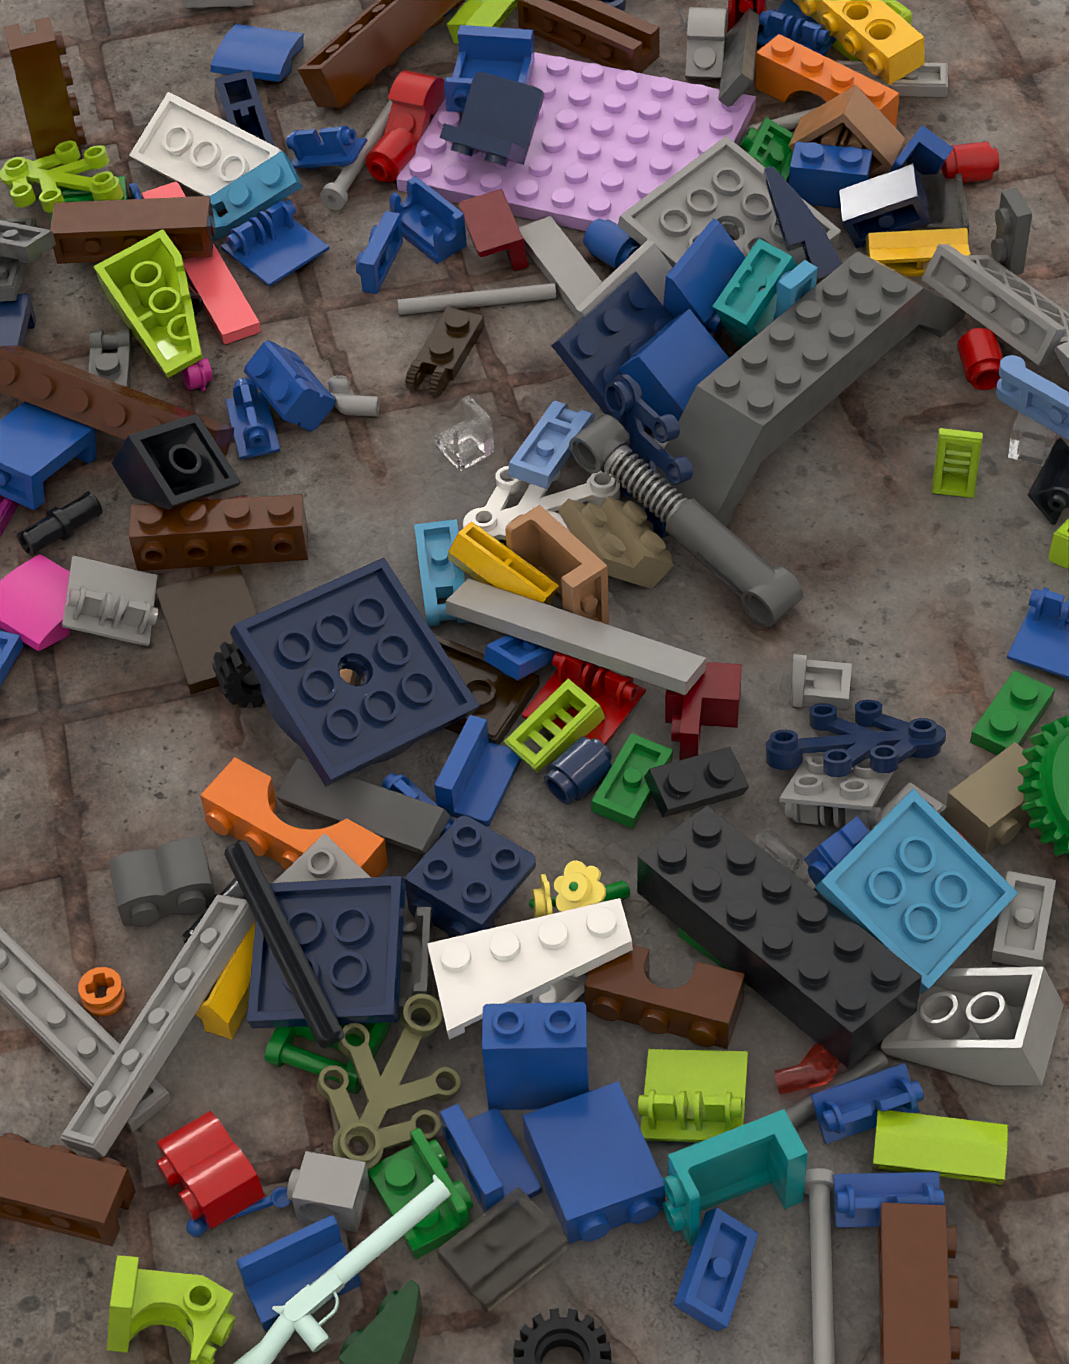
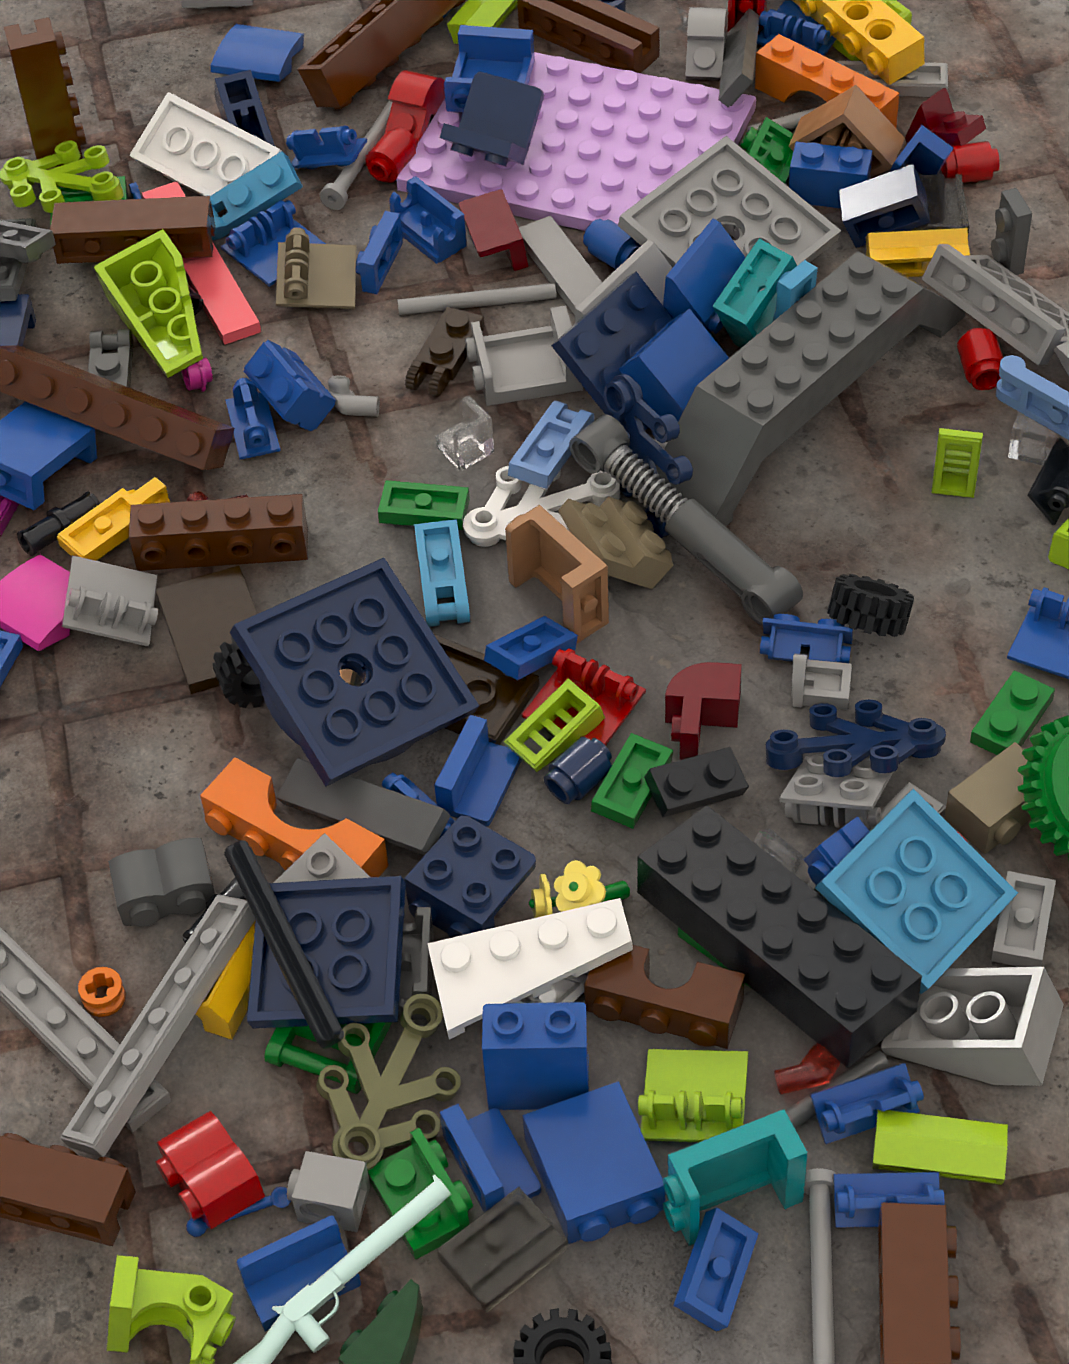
(108, 522): none -> yellow hinge
(174, 464): black slope -> none
(315, 273): none -> dark tan hinge
(422, 503): none -> green plate
(498, 566): yellow piece -> none
(521, 362): none -> light grey panel
(577, 636): light grey tile -> none
(790, 634): none -> blue hinge
(799, 225): dark blue slope -> none
(870, 605): none -> black tyre
(951, 126): none -> dark red slope

